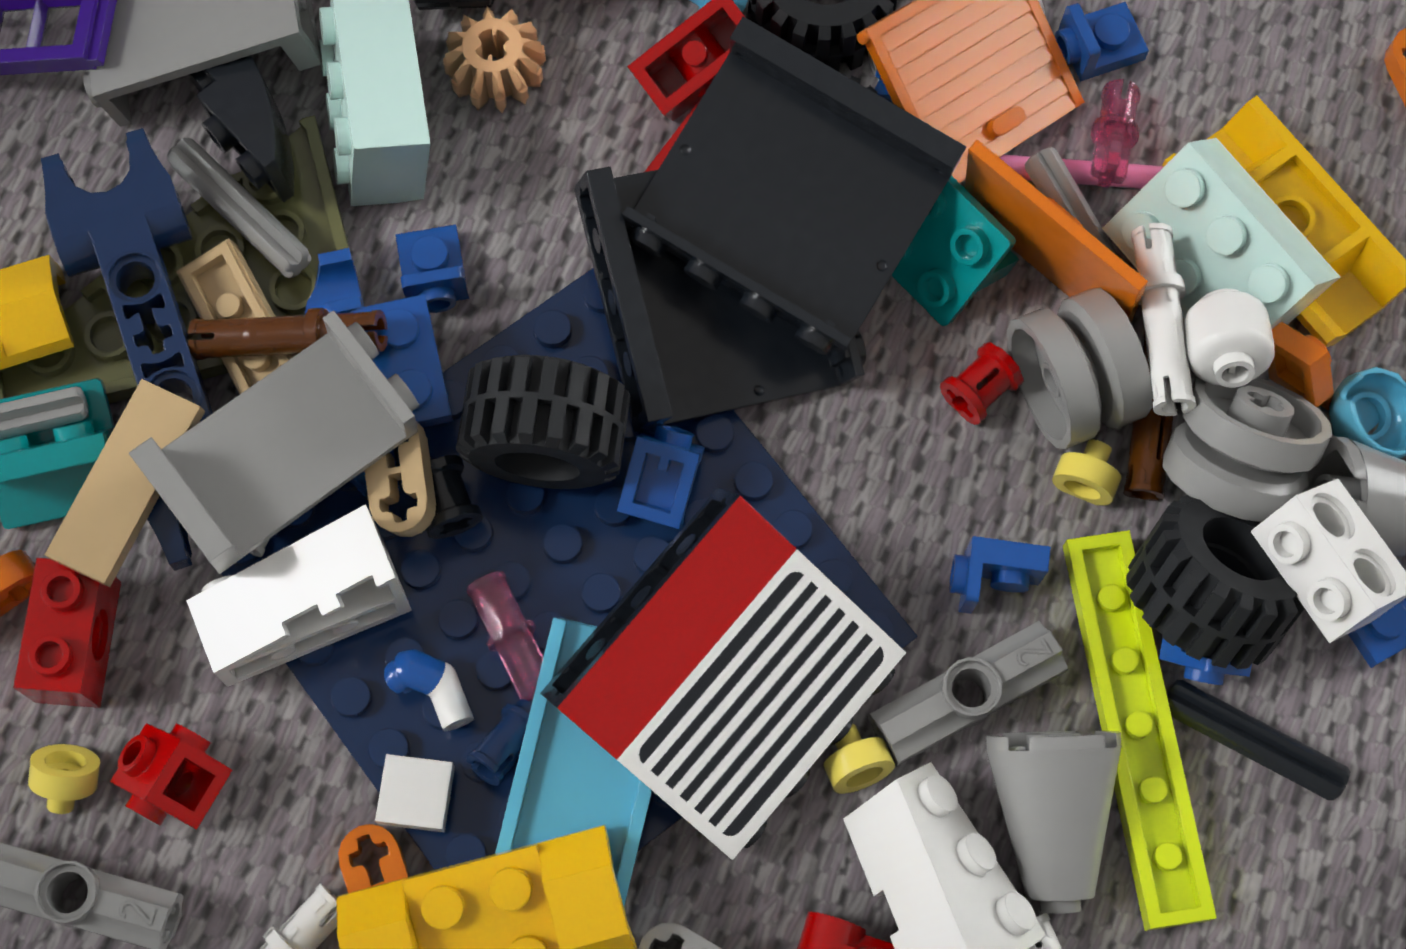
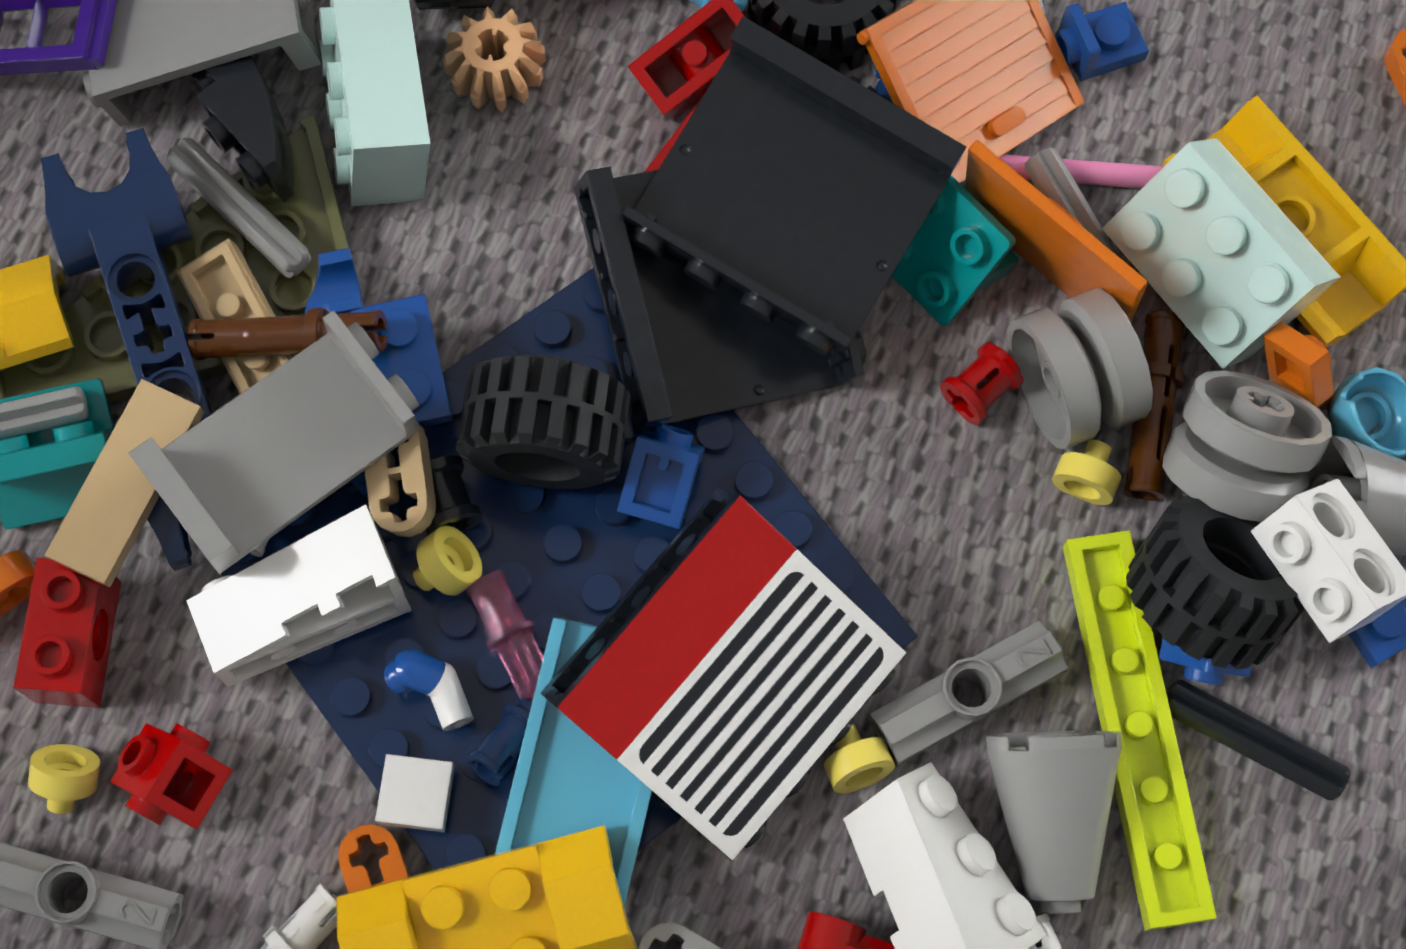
(433, 266): blue bracket -> none
(447, 562): none -> light yellow tile
(1007, 563): blue bracket -> none
(1115, 133): clear pink axle -> none
(1163, 320): white pin -> none
(1229, 338): white head -> none

